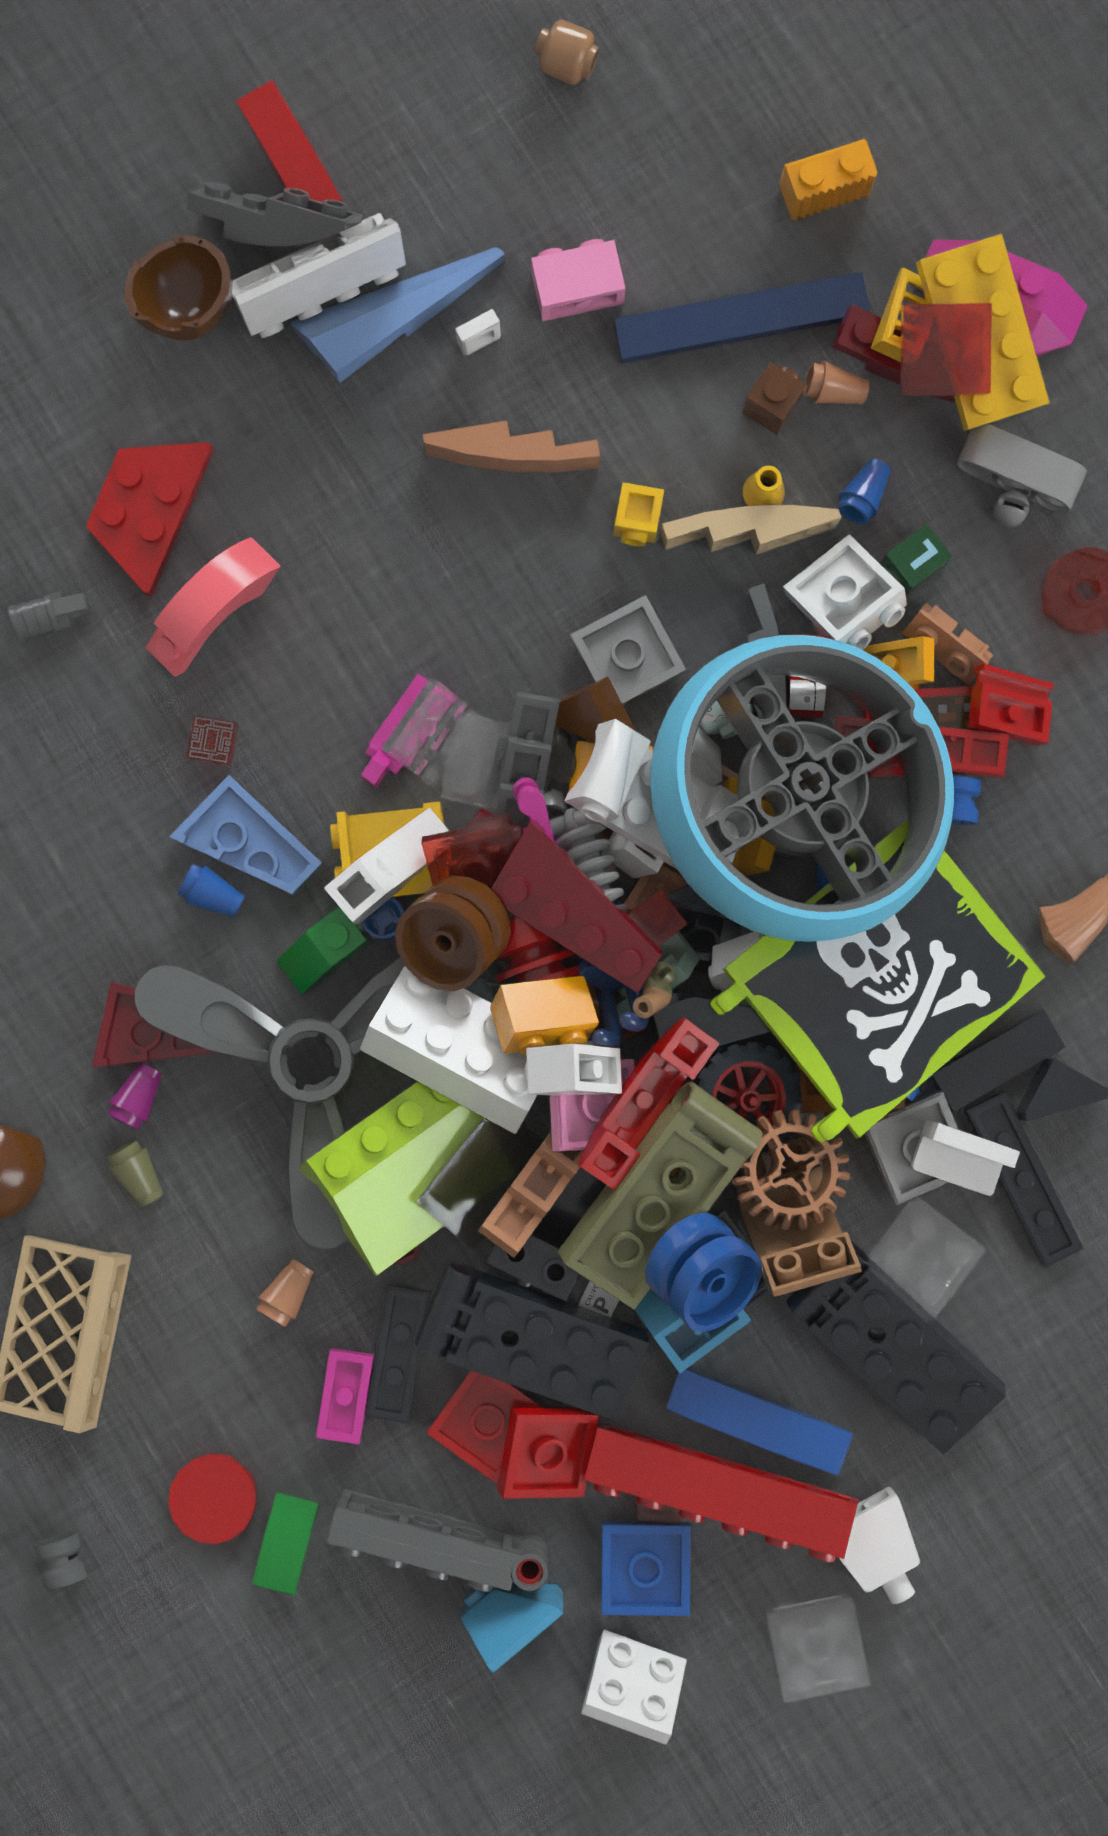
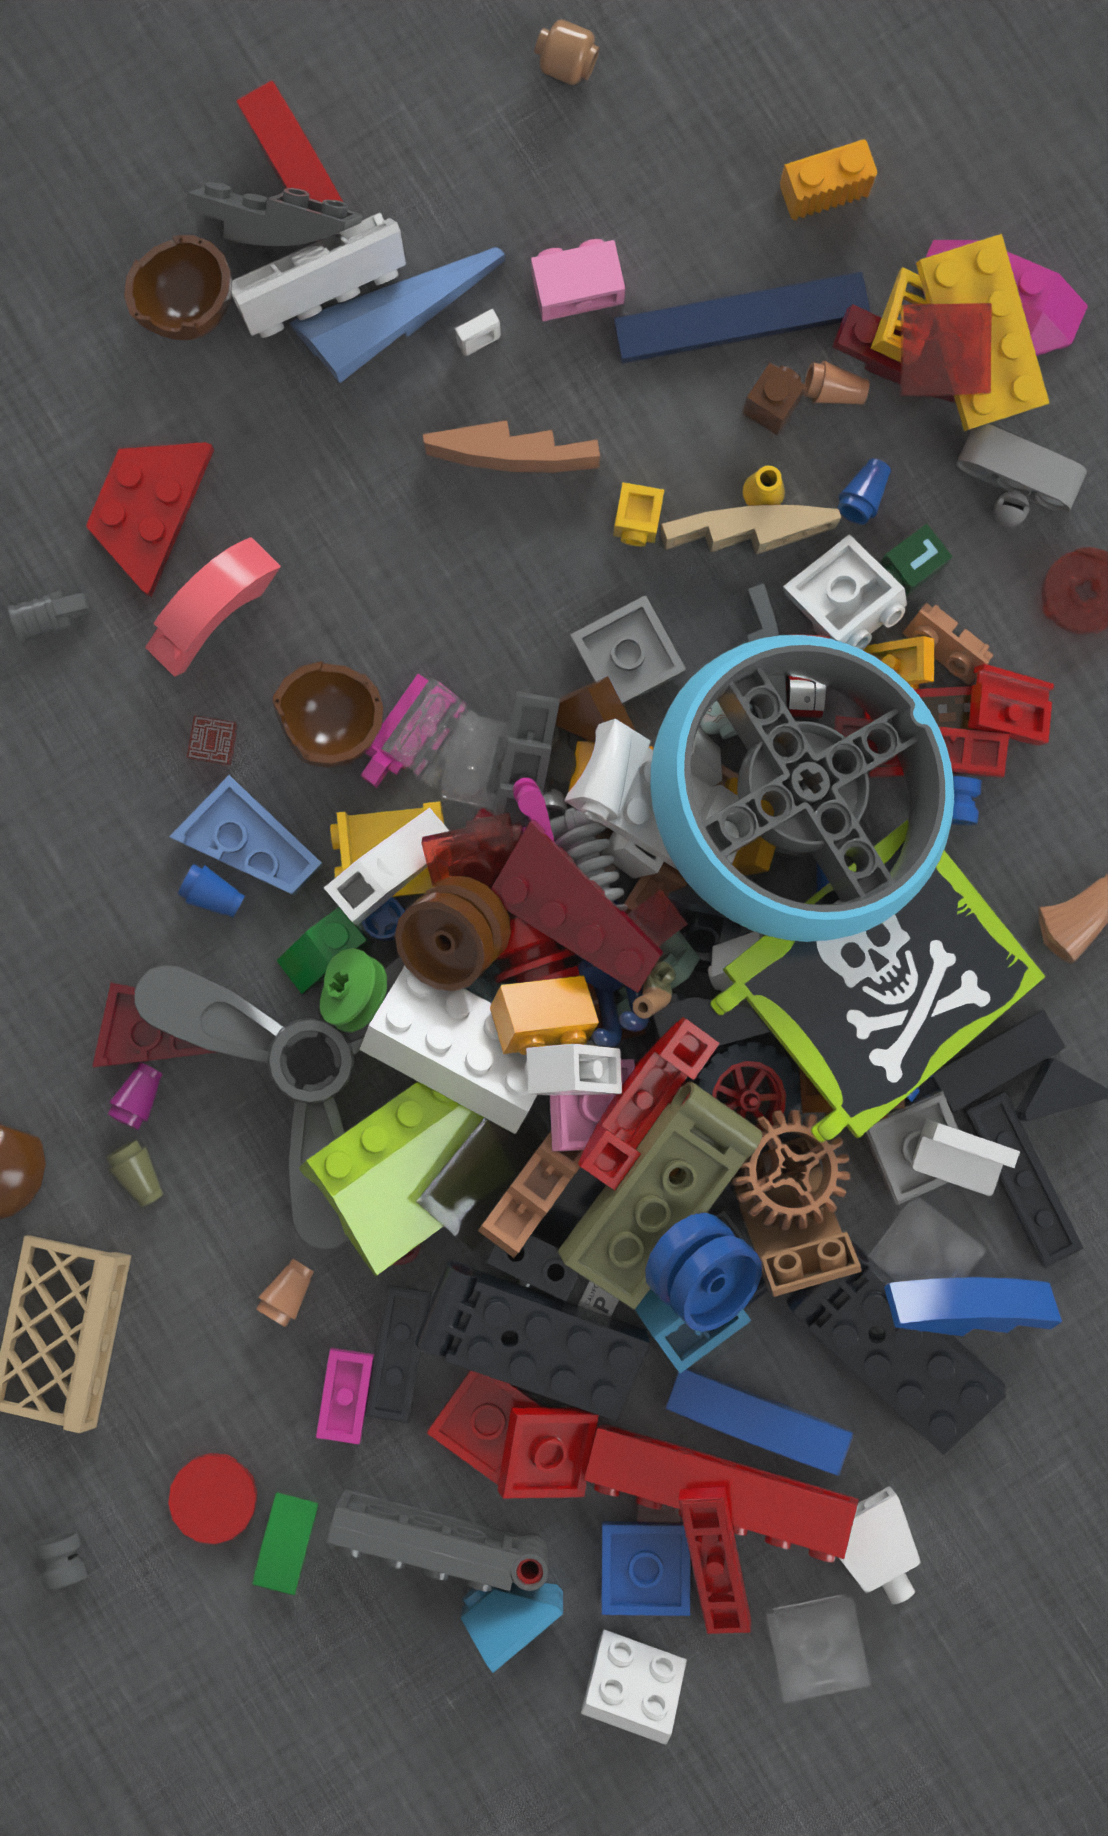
(328, 713): none -> reddish brown cylinder
(352, 990): none -> bright green piece
(715, 1560): none -> red plate
(971, 1303): none -> blue slope

